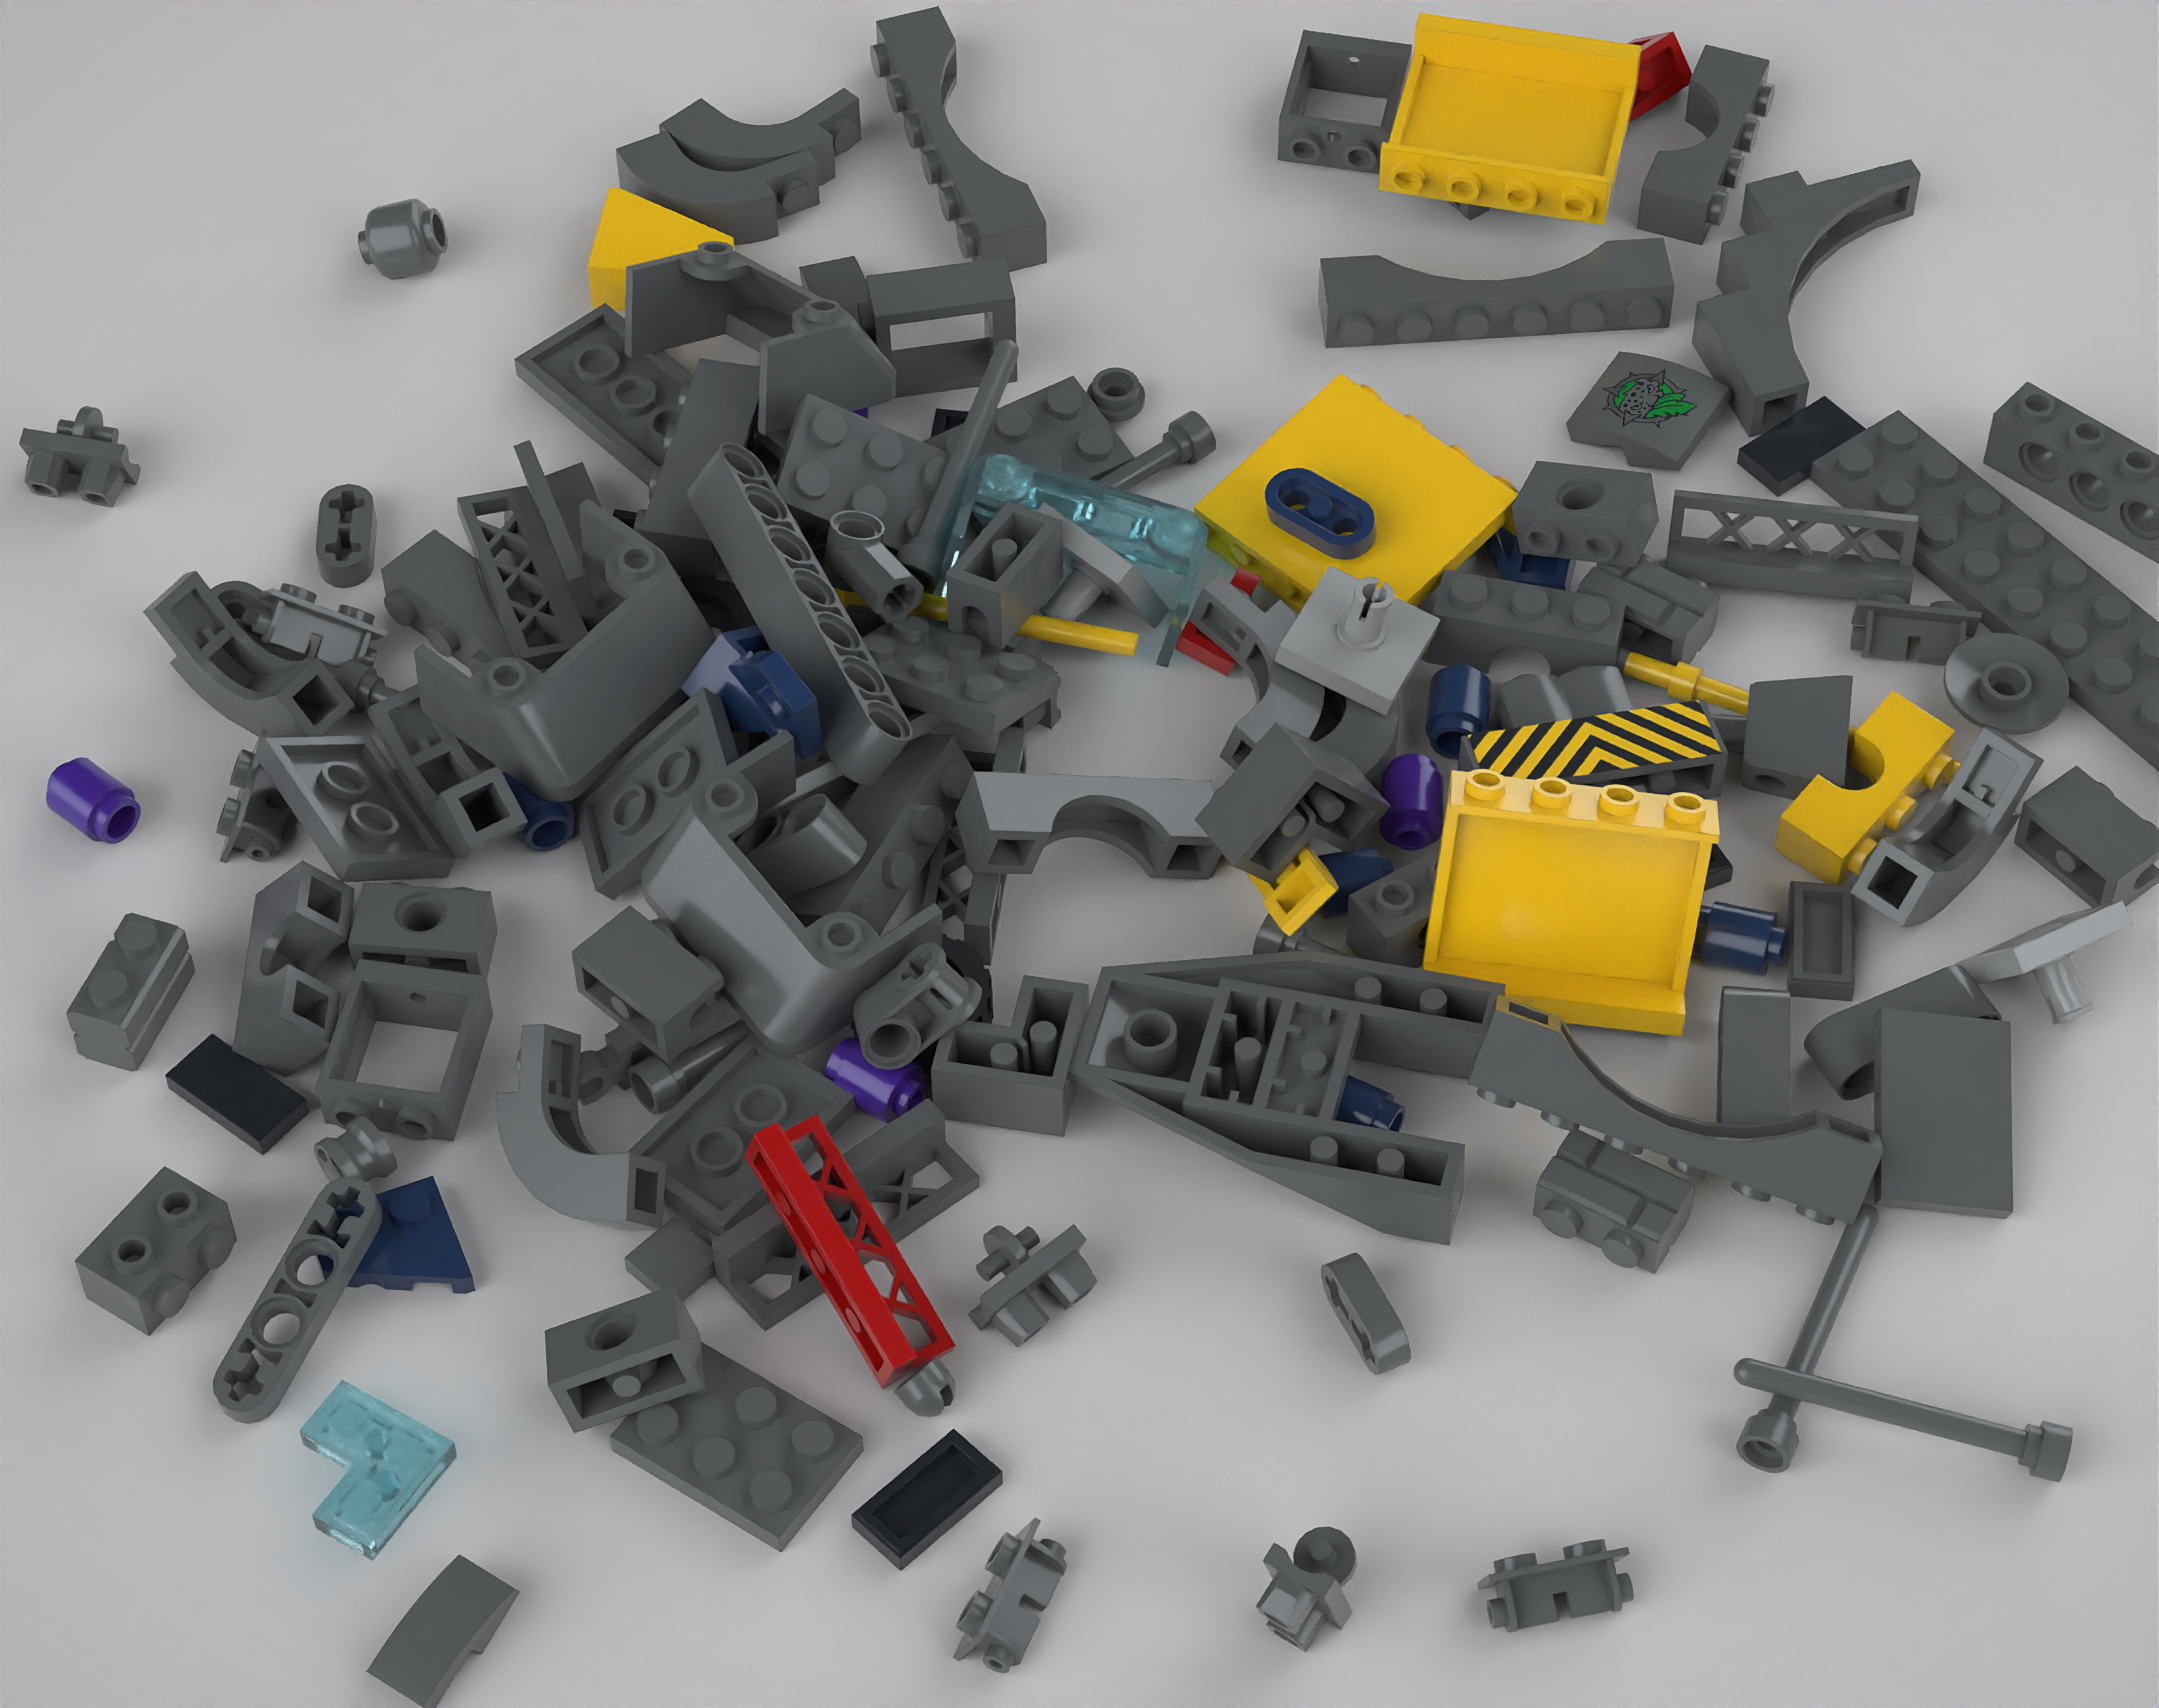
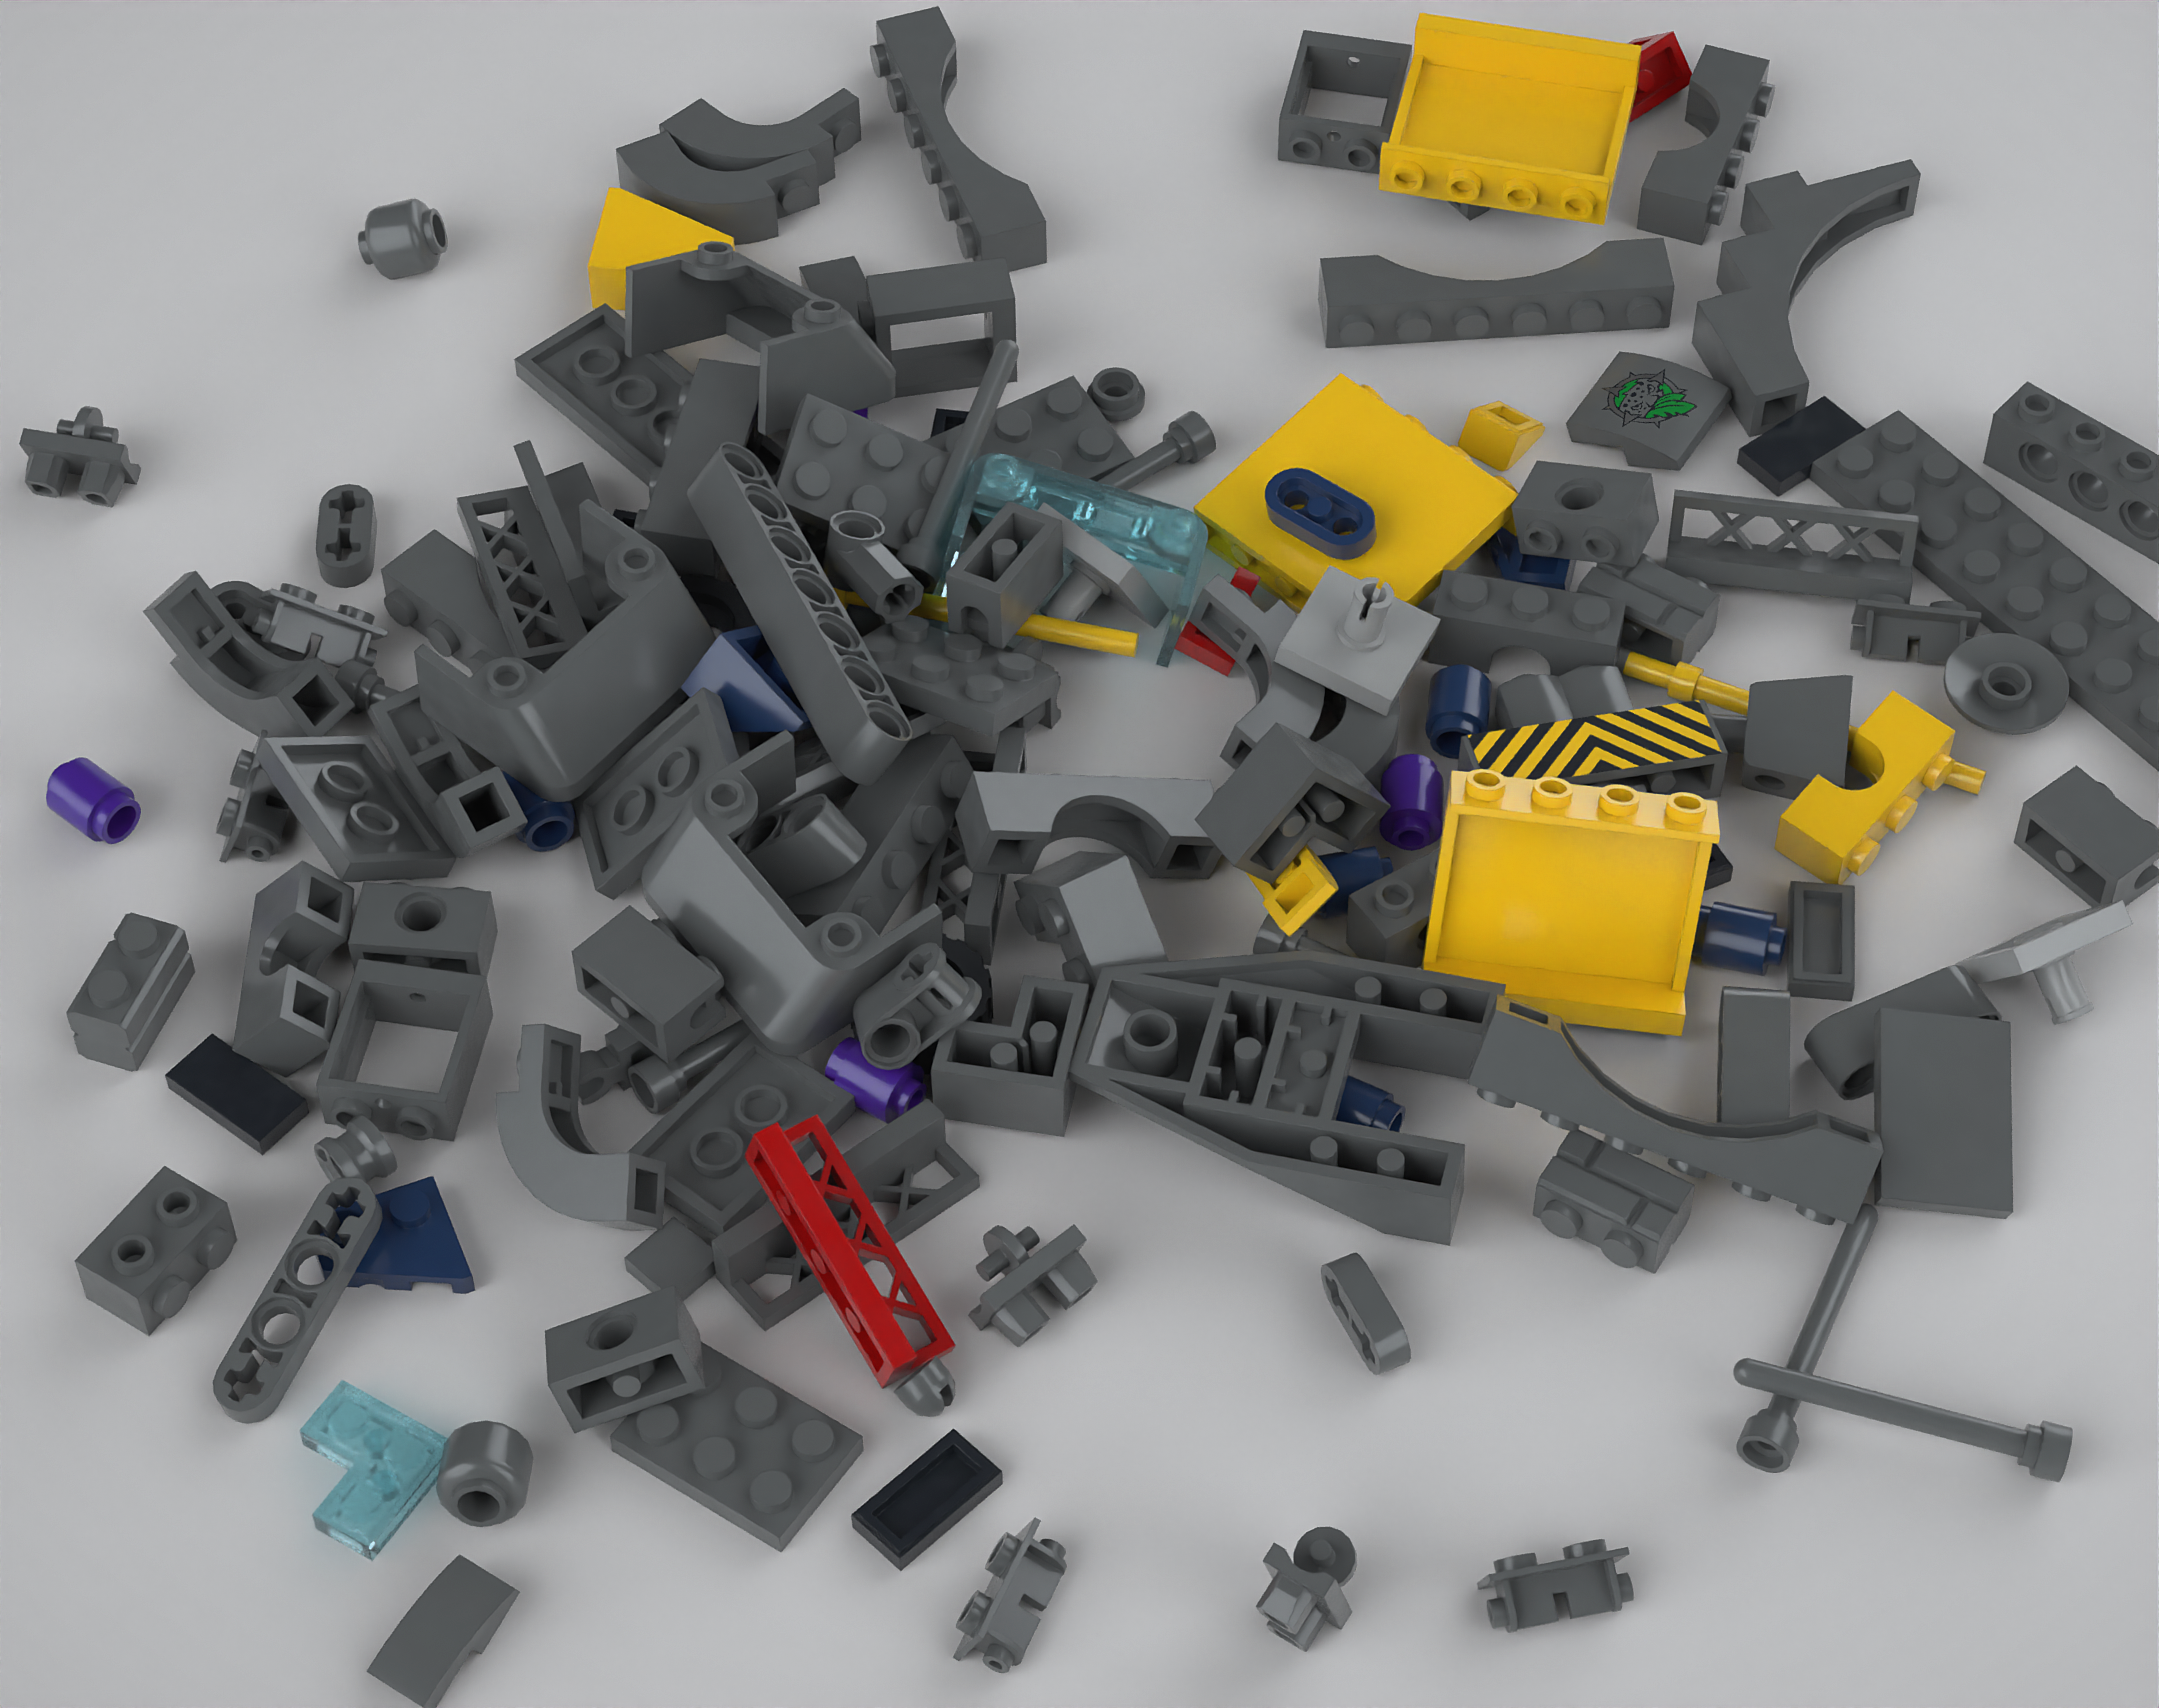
(484, 1473): none -> dark grey head
(781, 697): dark blue wing -> none
(1092, 911): none -> brick
(1499, 434): none -> yellow slope
(1936, 860): dark grey arch -> none

